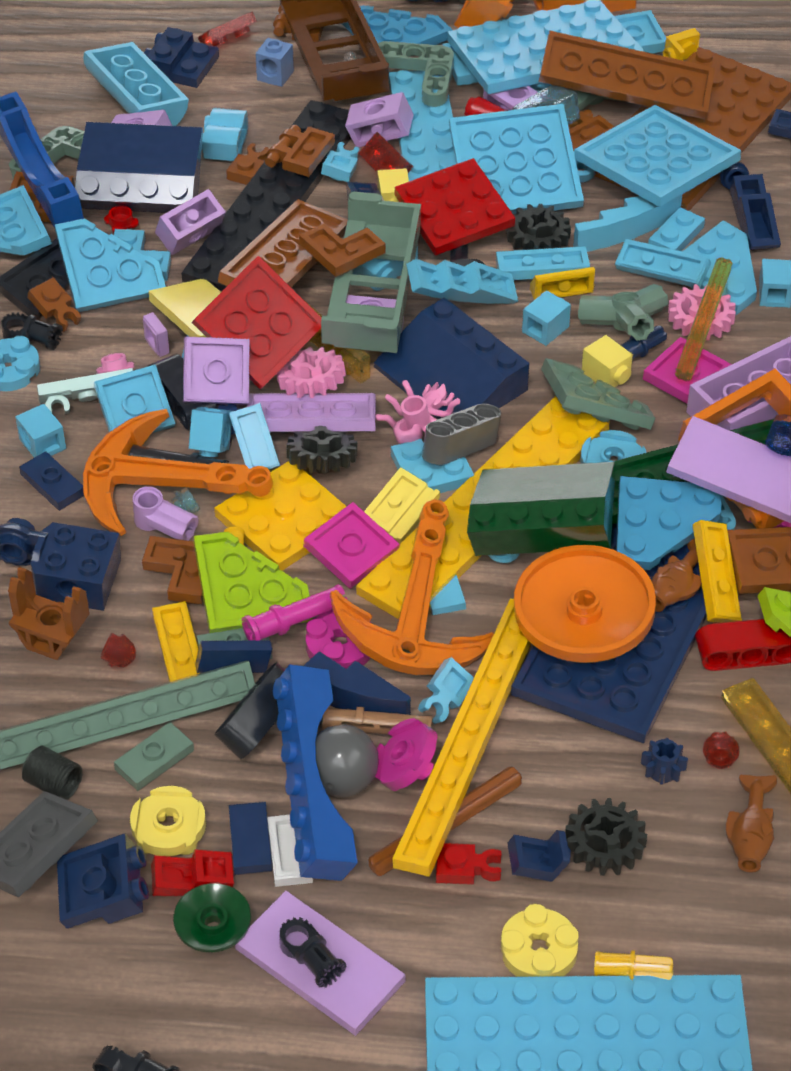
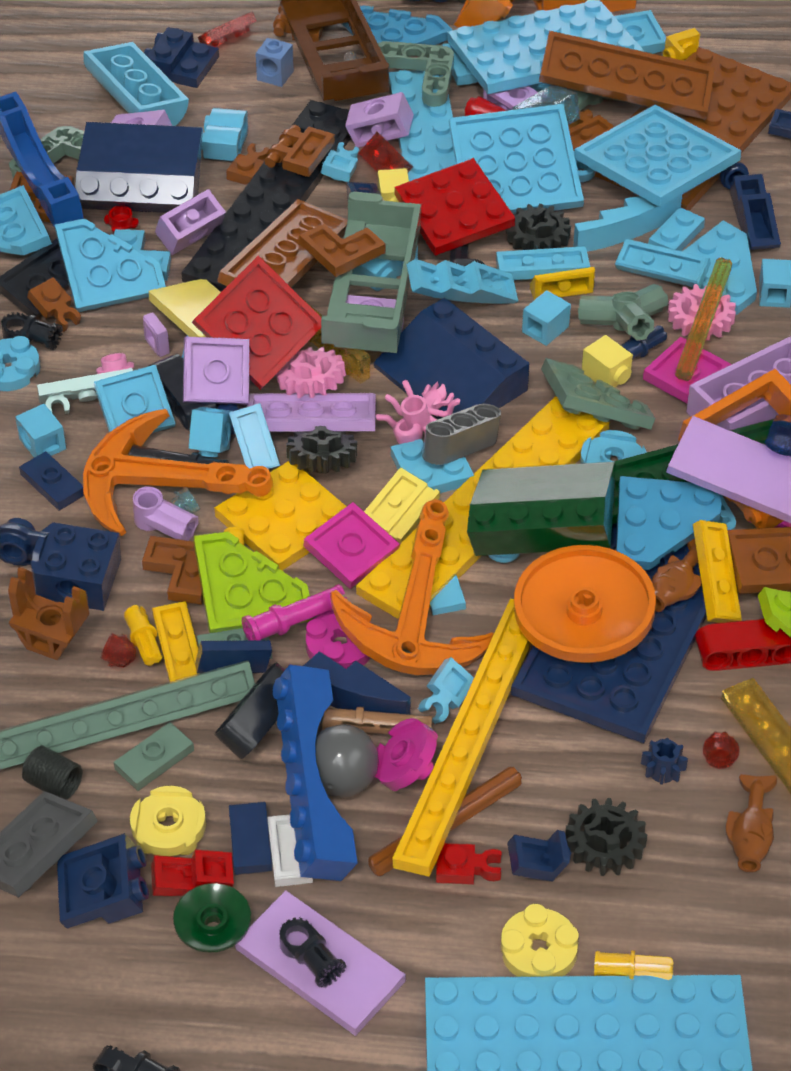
(143, 634): none -> yellow axle

